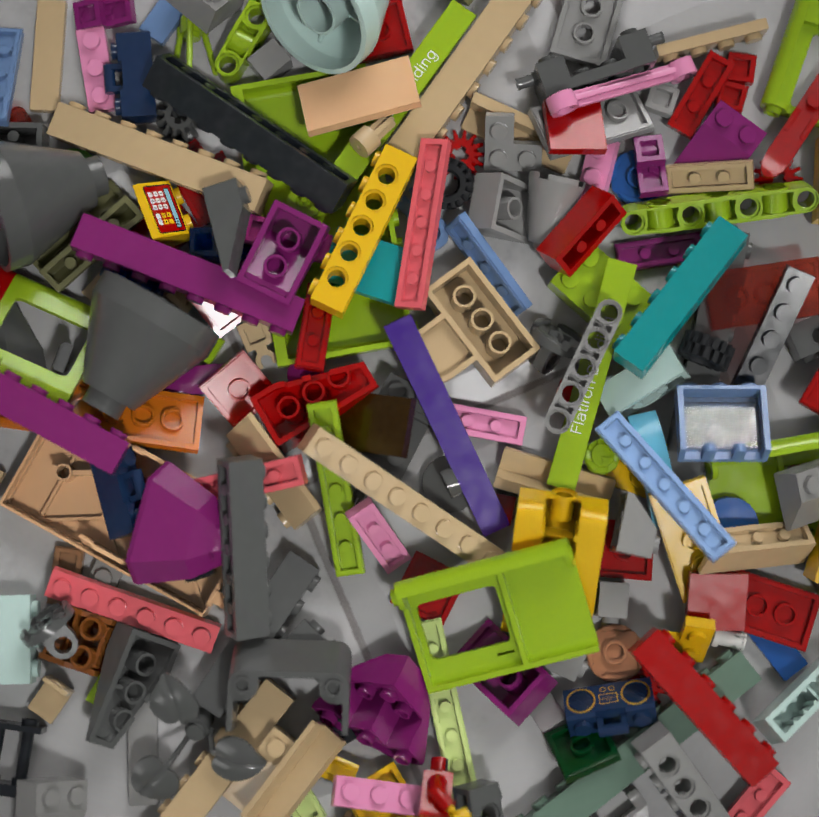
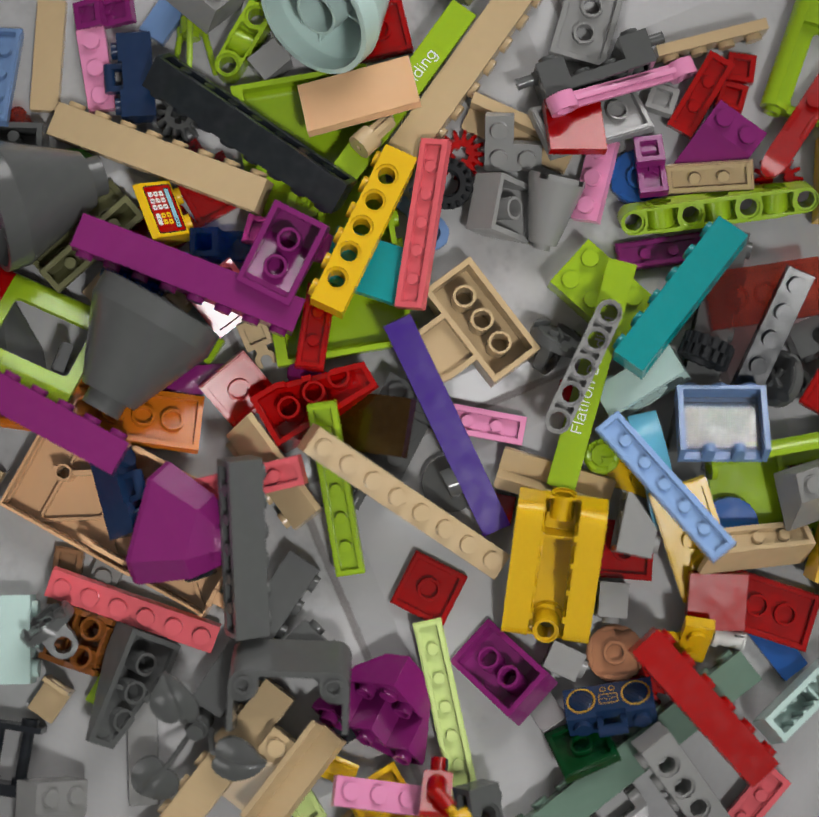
(229, 220): dark grey slope -> none
(378, 535): bright pink plate -> none
(473, 244): medium blue tile -> none
(540, 606): lime piece -> none
(581, 231): red brick -> none
(786, 380): none -> dark grey tile

